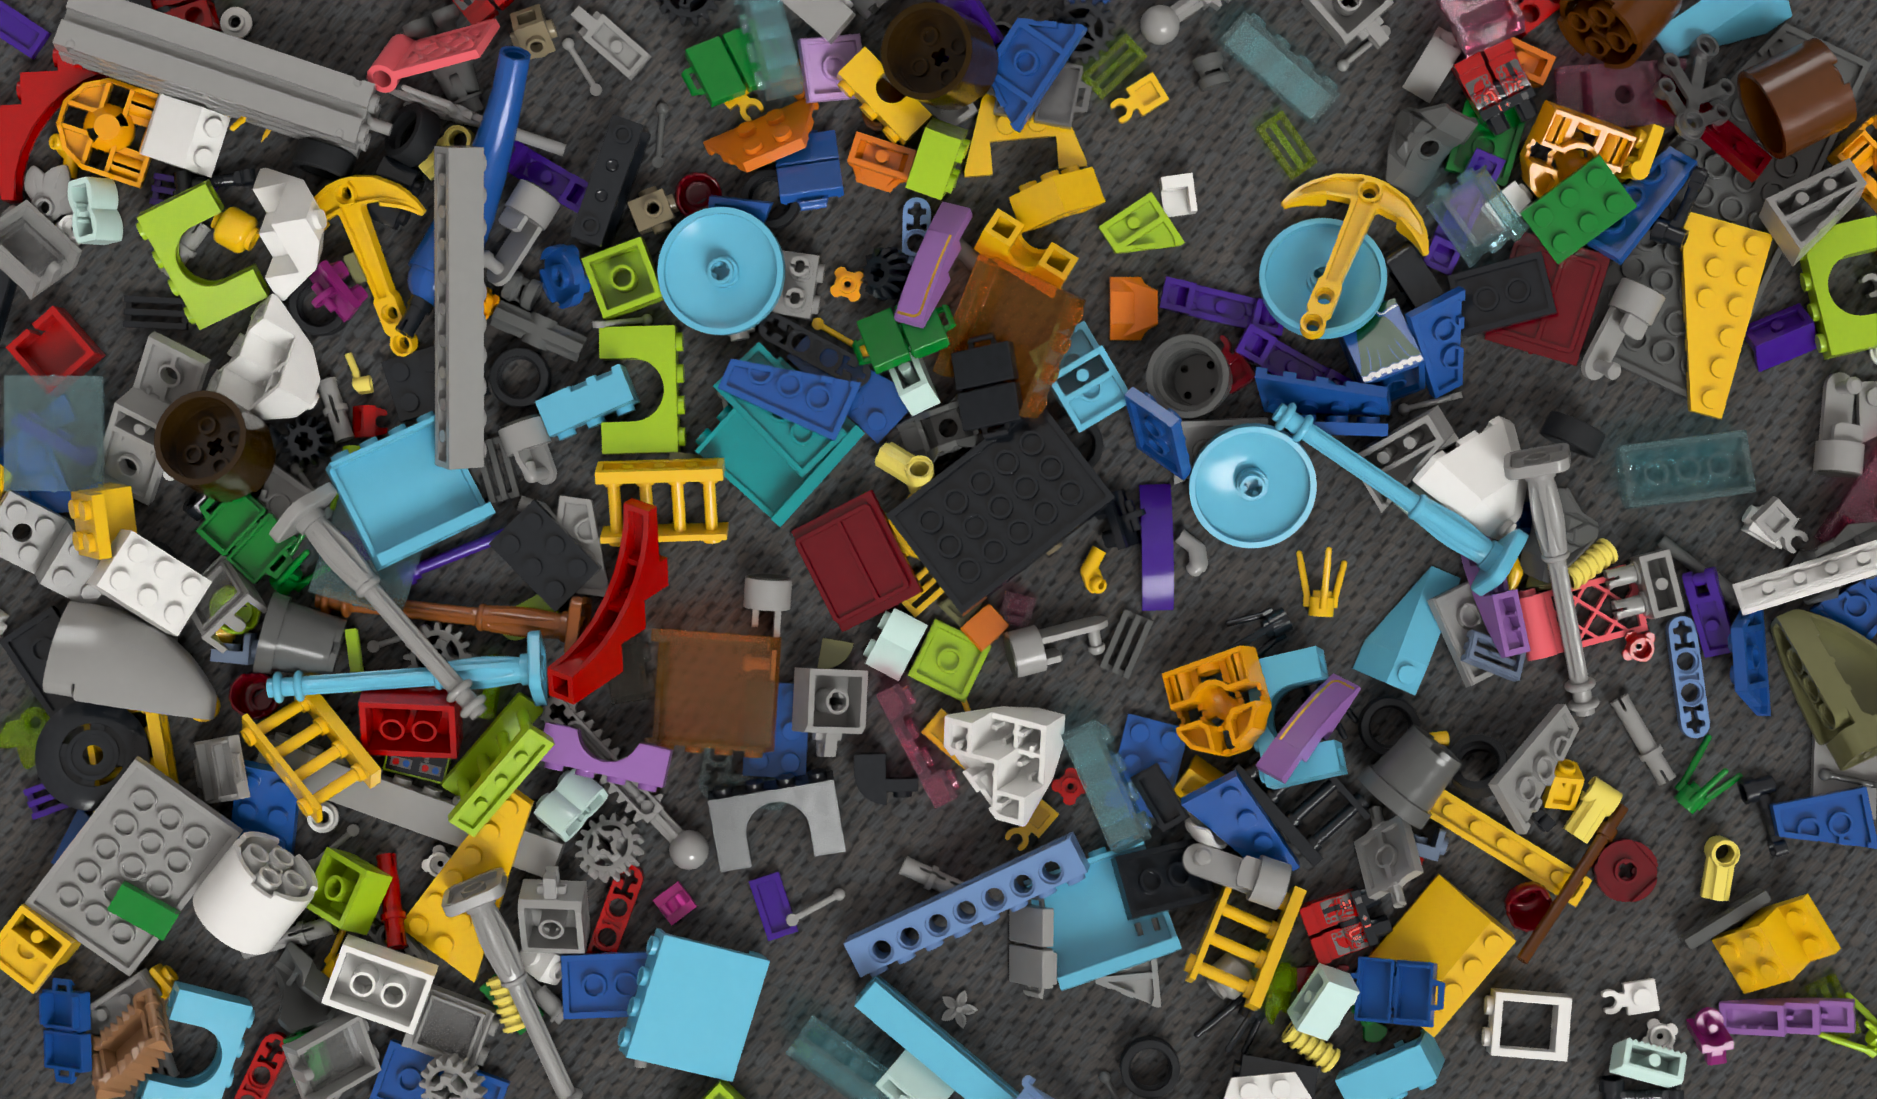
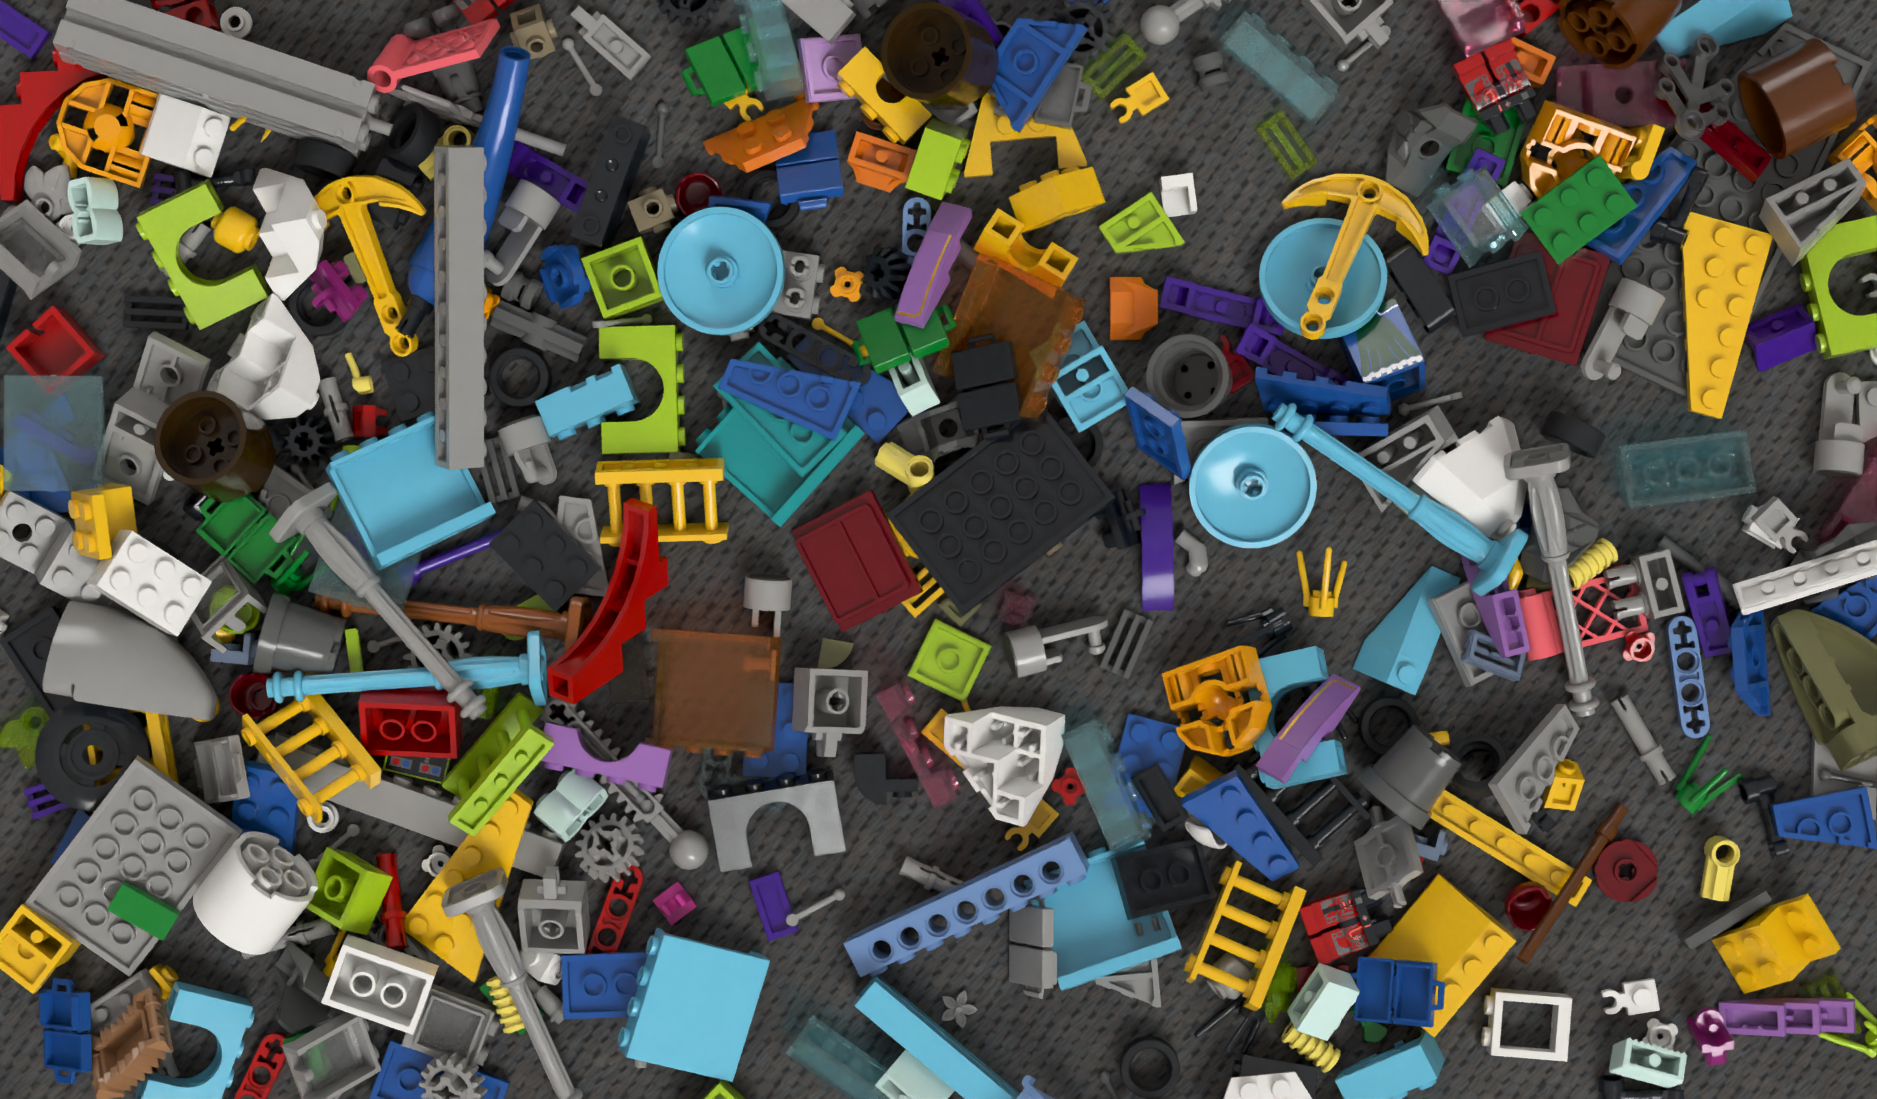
(895, 644): light aqua brick -> none
(985, 627): orange slope -> none
(1091, 573): yellow arm -> none
(1261, 879): light grey piece -> none
(1433, 65): light grey brick -> none
(1438, 336): blue wing -> none
(1595, 805): light yellow piece -> none

